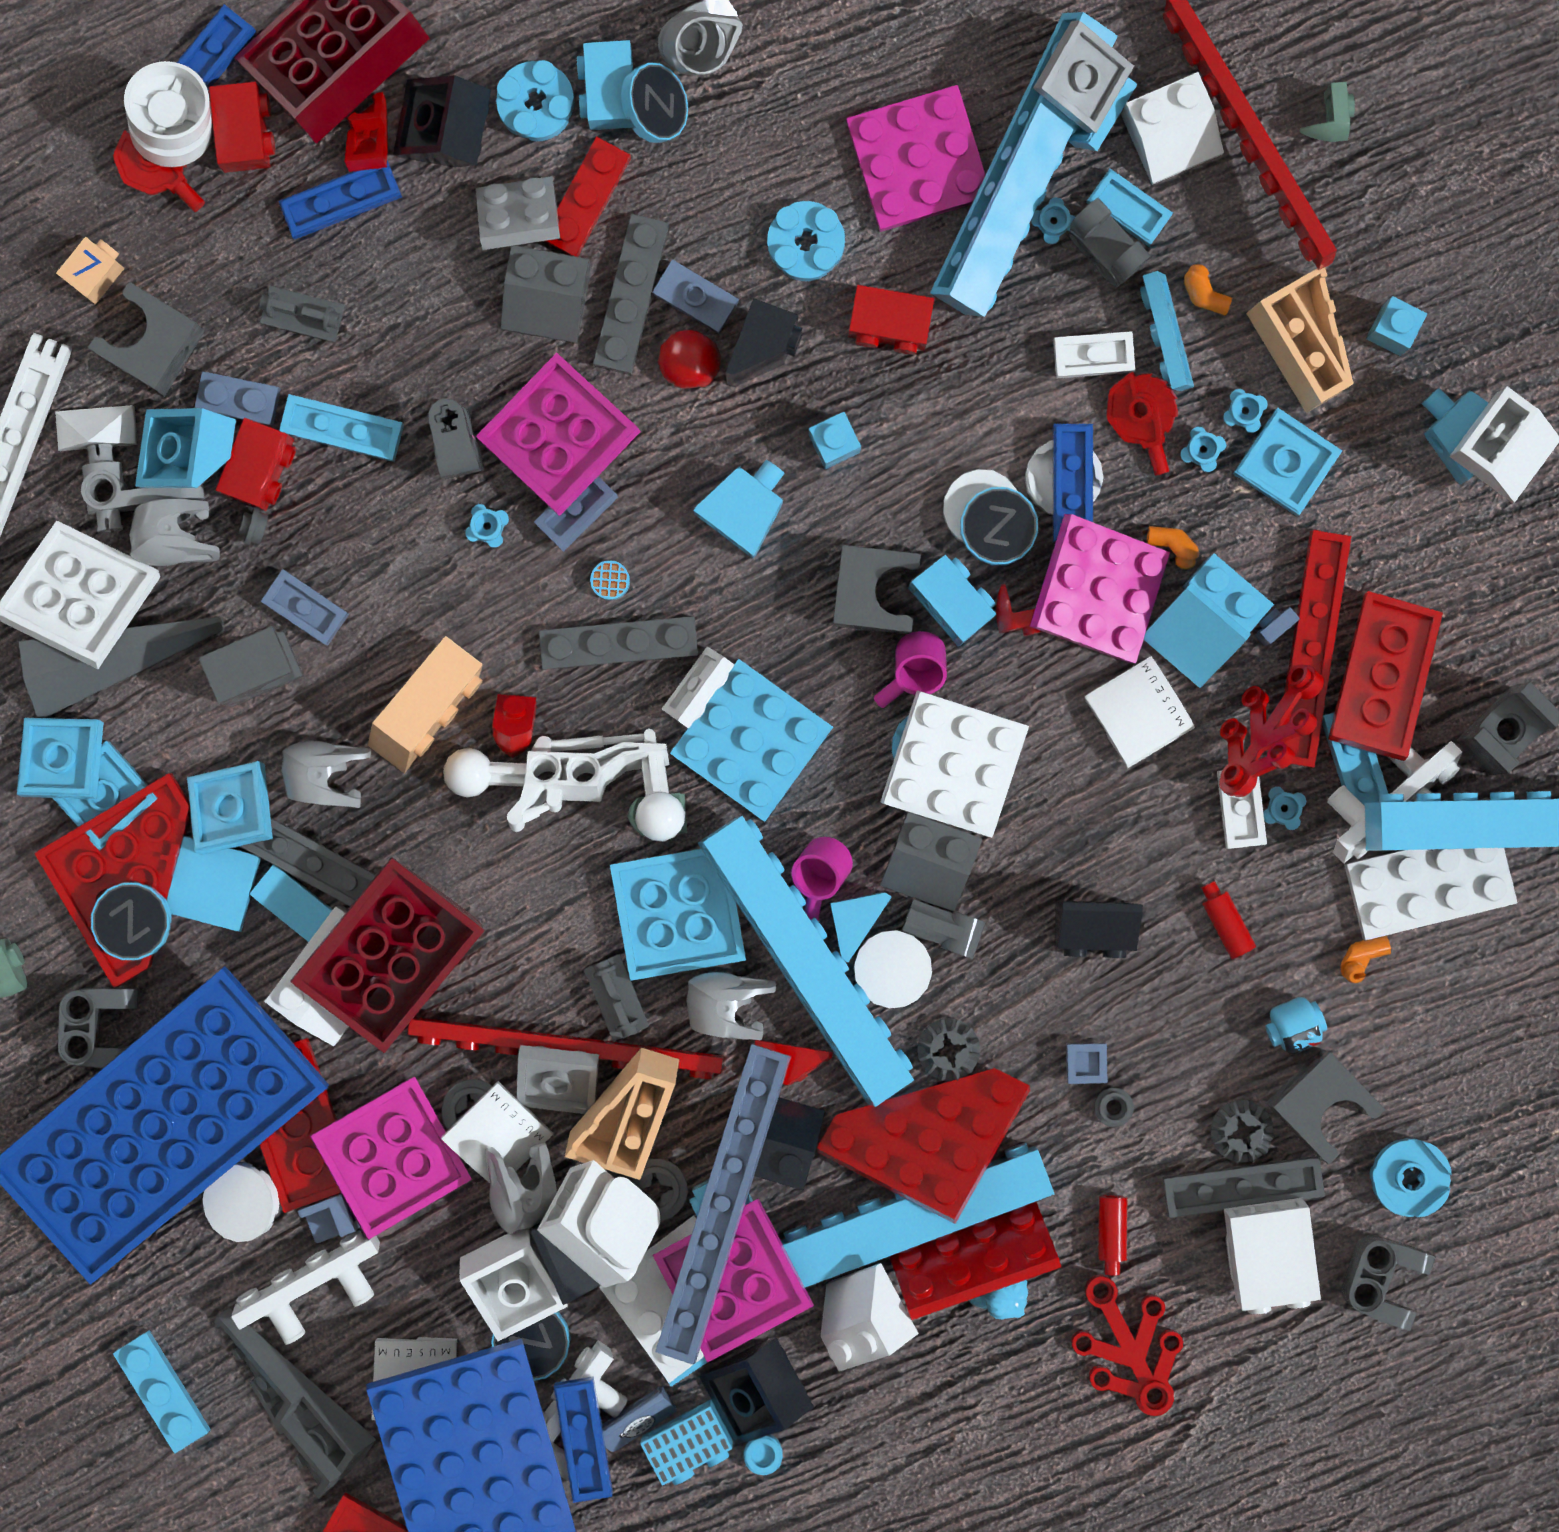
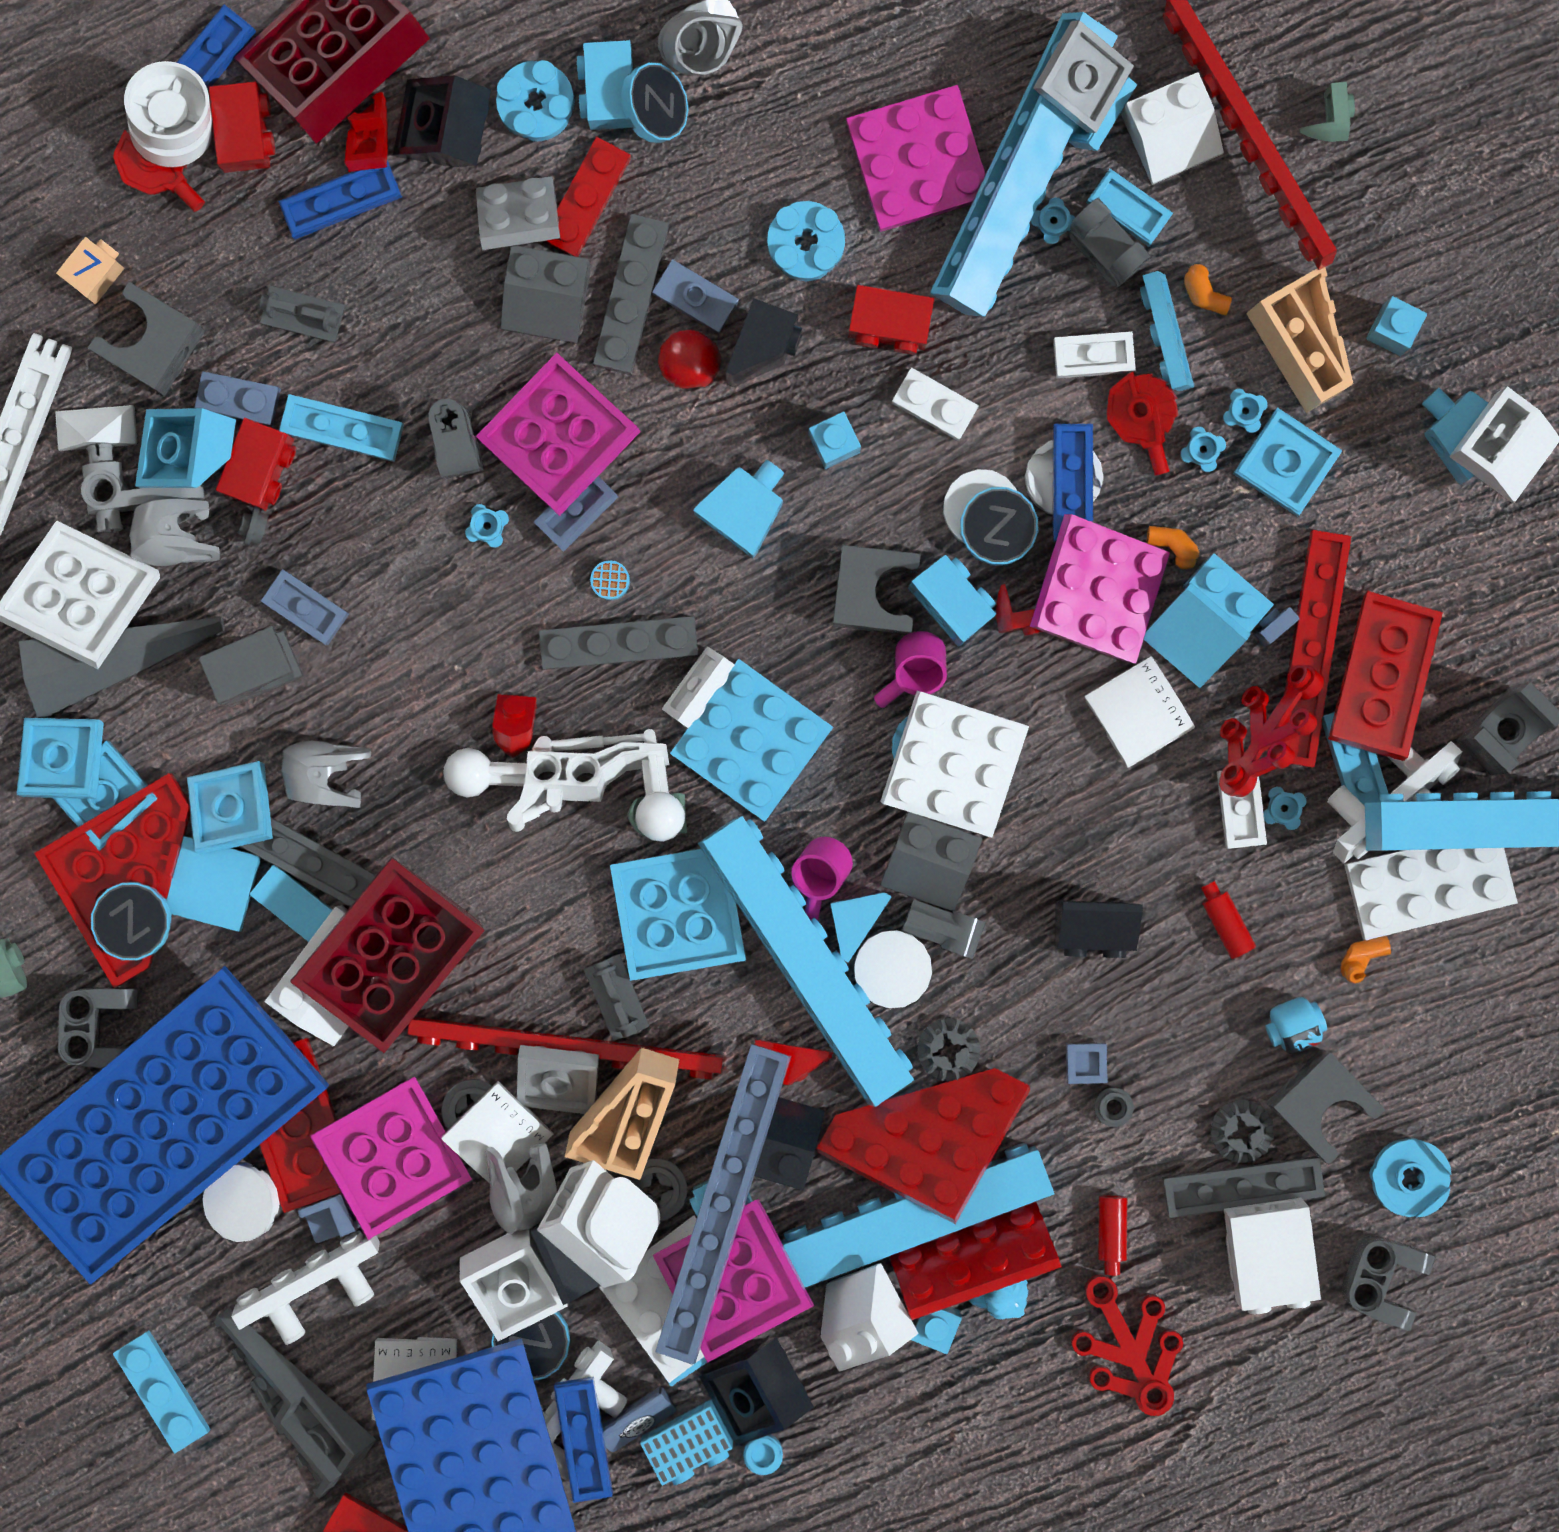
(425, 704): light nougat wedge -> none
(715, 999): light grey helmet -> none
(935, 404): none -> white plate
(938, 1329): none -> medium azure brick

